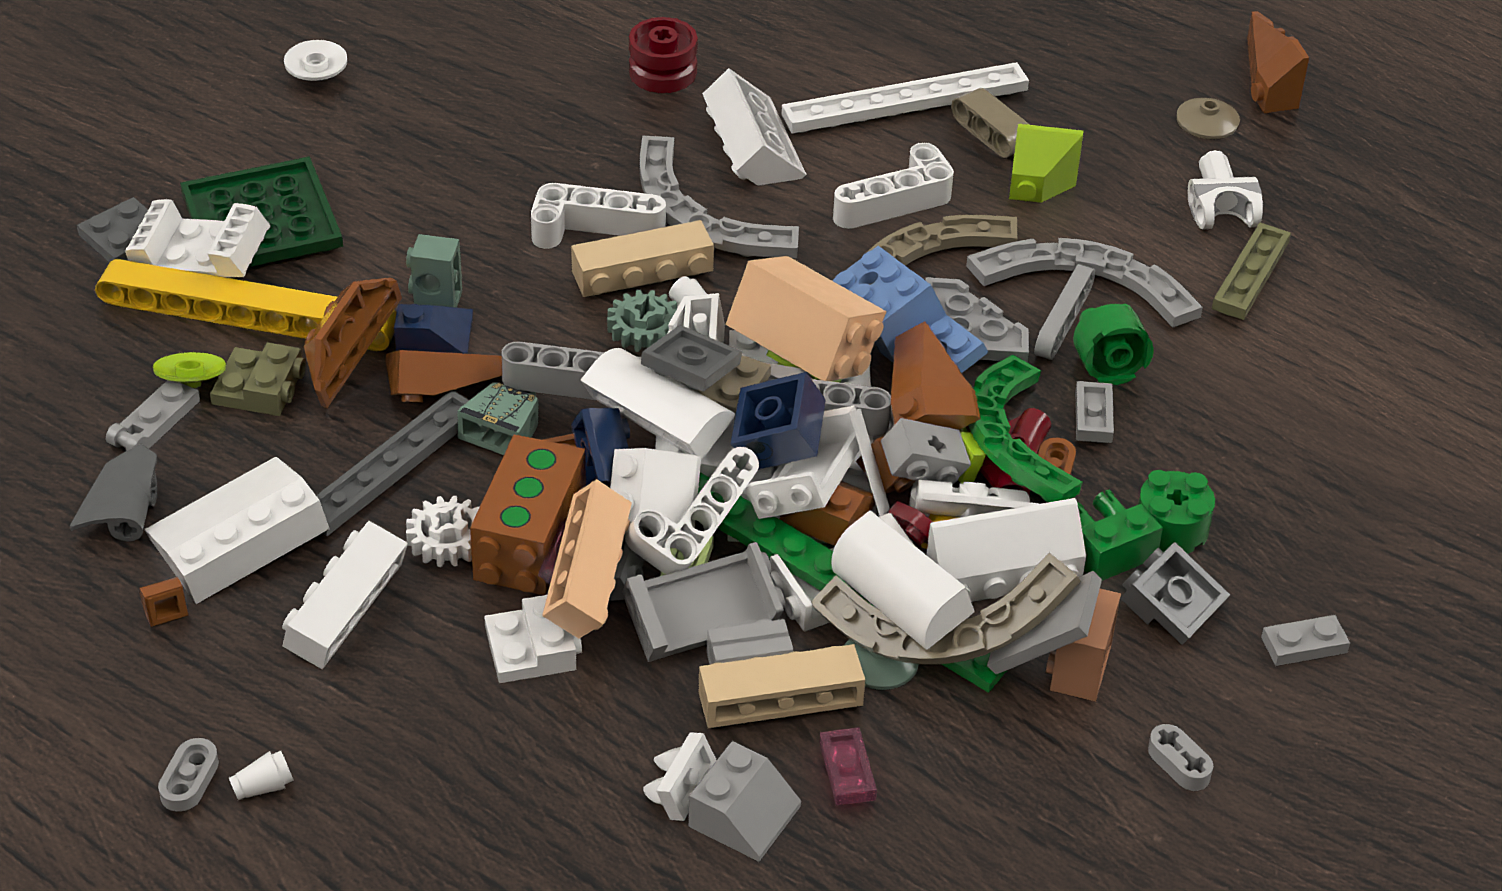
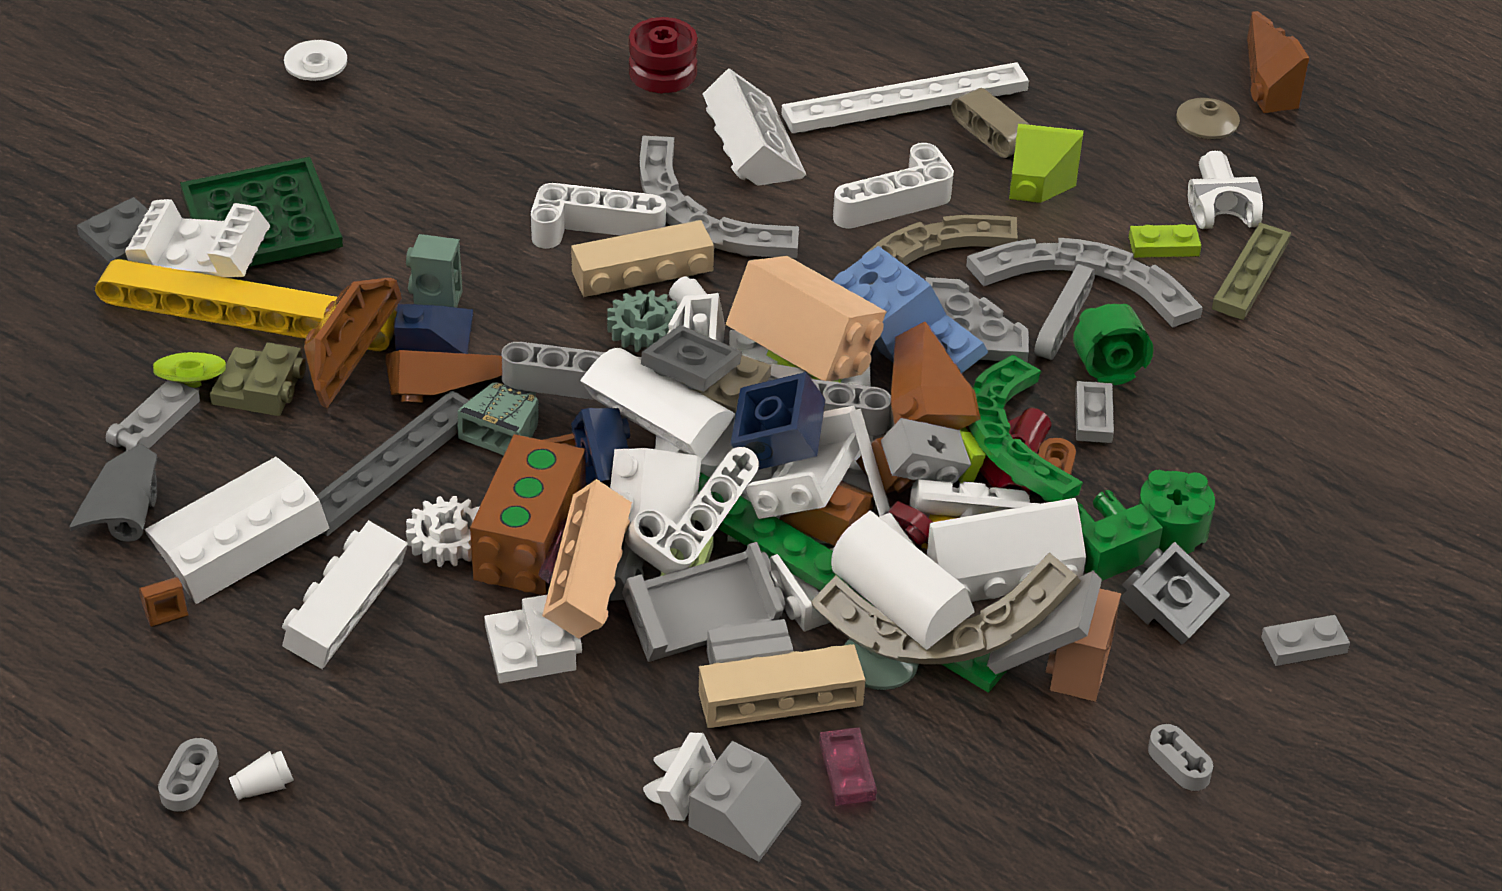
(1164, 241): none -> lime plate

